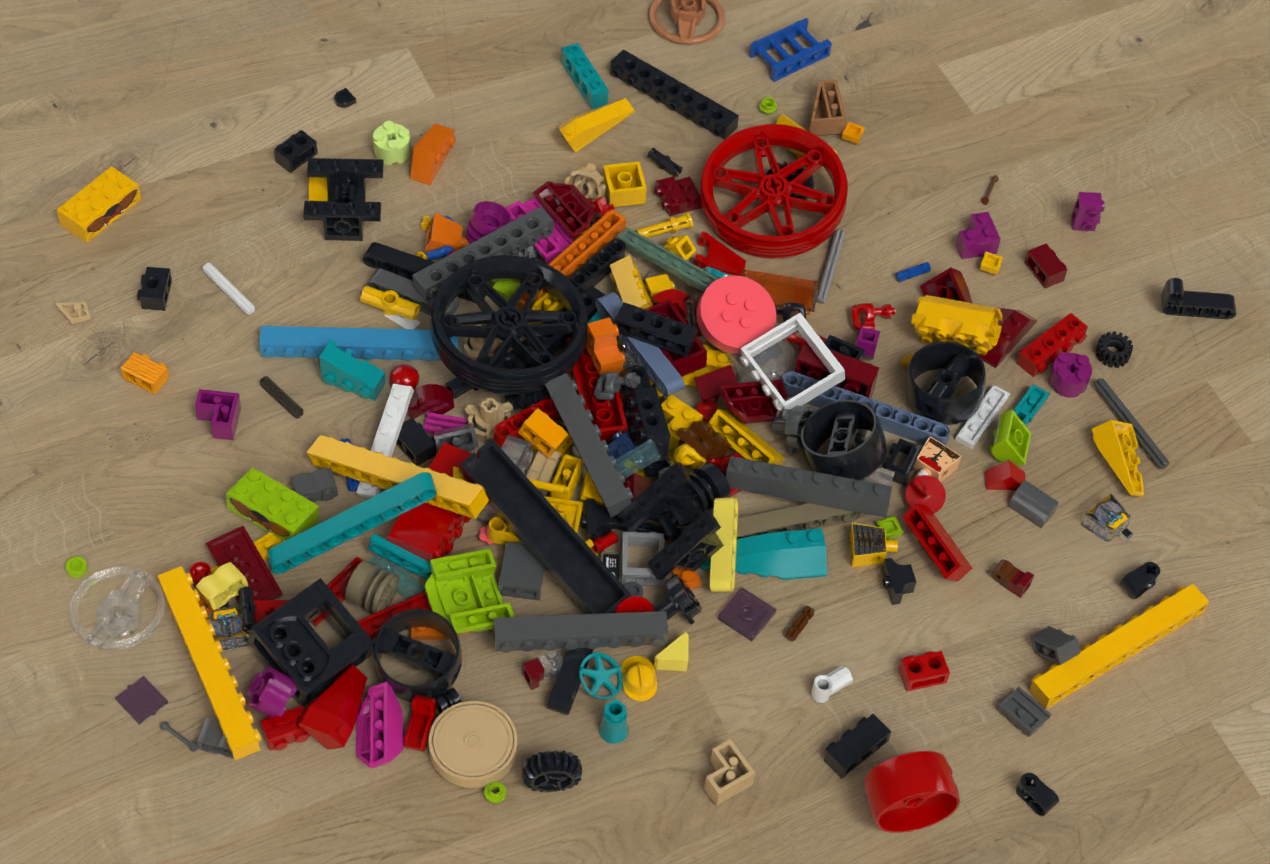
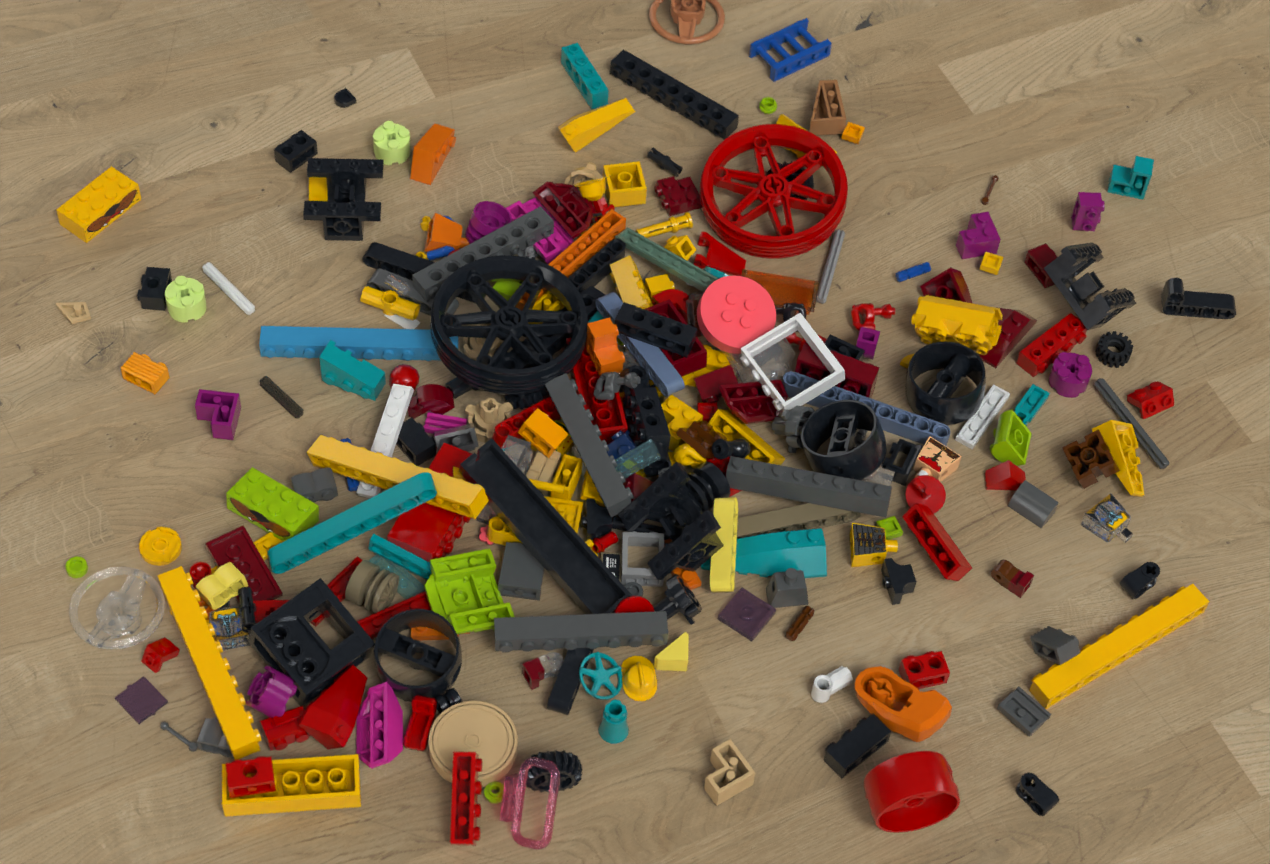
(159, 652): none -> red bracket
(160, 546): none -> yellow tile
(185, 299): none -> yellowish green brick
(261, 782): none -> red brick
(301, 786): none -> yellow brick
(399, 286): none -> clear pin
(464, 799): none -> red brick
(514, 800): none -> clear pink bar
(592, 189): none -> yellow piece
(737, 448): none -> black piece
(787, 589): none -> dark grey torso
(901, 704): none -> orange piece
(1078, 292): none -> black piece
(1101, 459): none -> reddish brown brick
(1131, 181): none -> teal brick
(1152, 399): none -> red bracket

